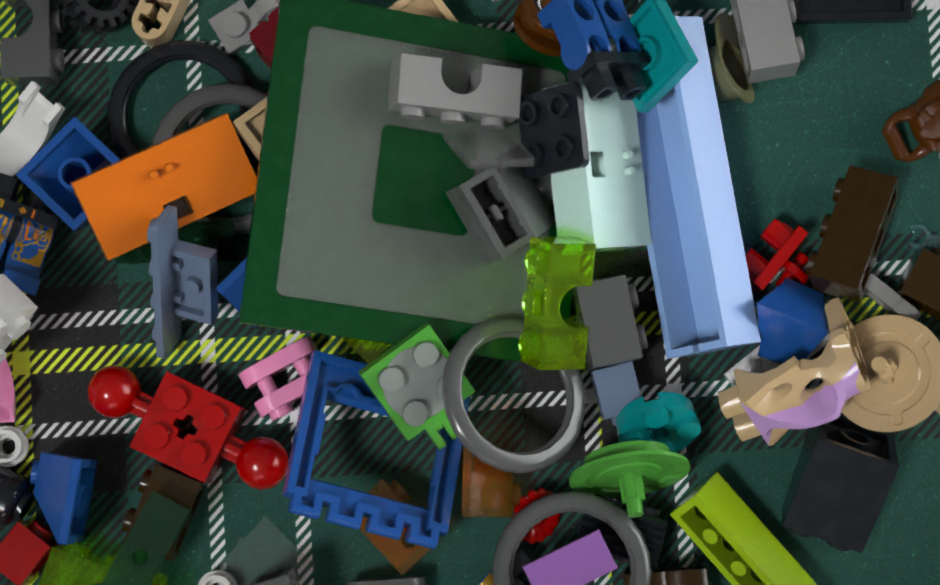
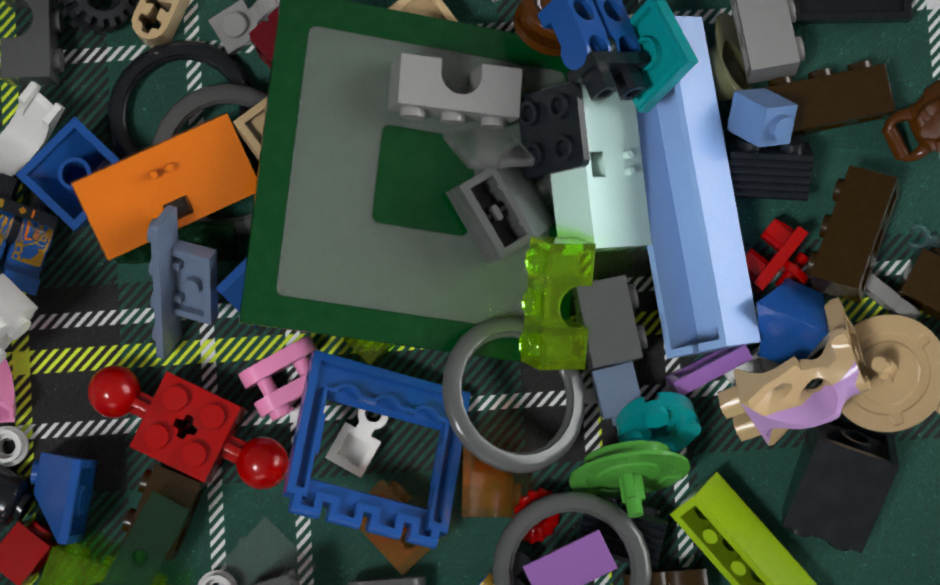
(355, 445): none -> white plate
(410, 383): piece -> none
(707, 369): none -> medium lavender tile
(762, 117): none -> medium blue brick
(770, 171): none -> black brick
(839, 98): none -> dark brown brick

